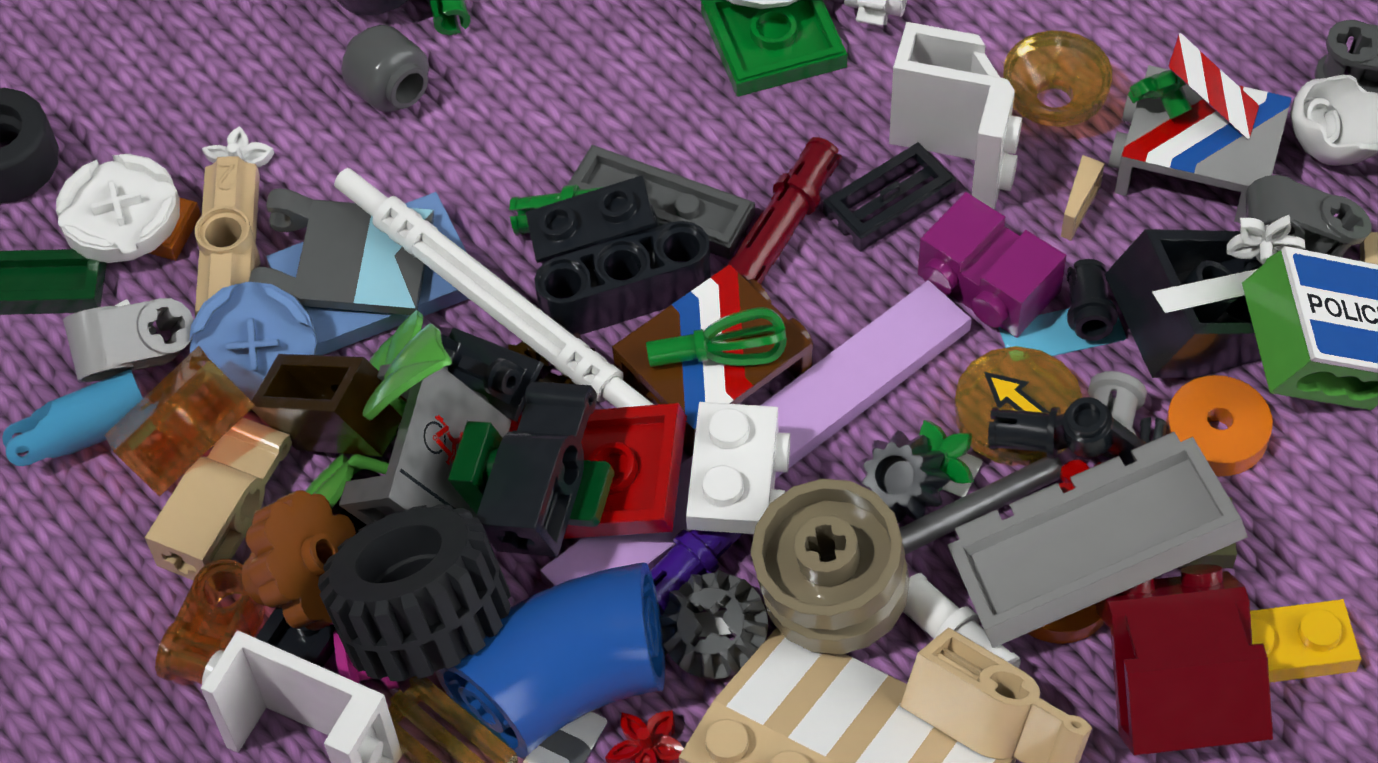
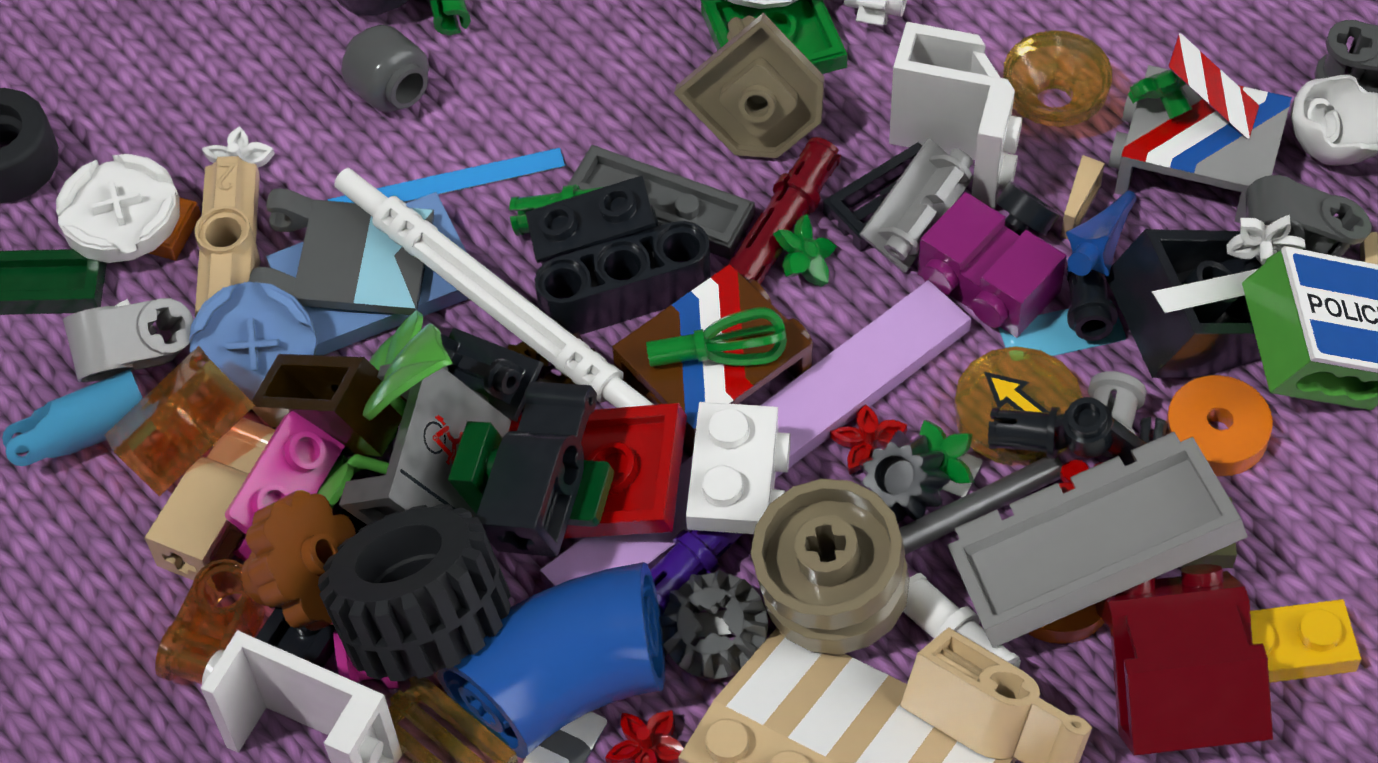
(293, 460): none -> dark pink bracket
(472, 176): none -> dark azure sticker
(756, 90): none -> dark tan piece
(805, 254): none -> green plant
(862, 437): none -> red plant
(917, 202): none -> light grey hinge
(1026, 210): none -> black tile
(1097, 239): none -> blue piece

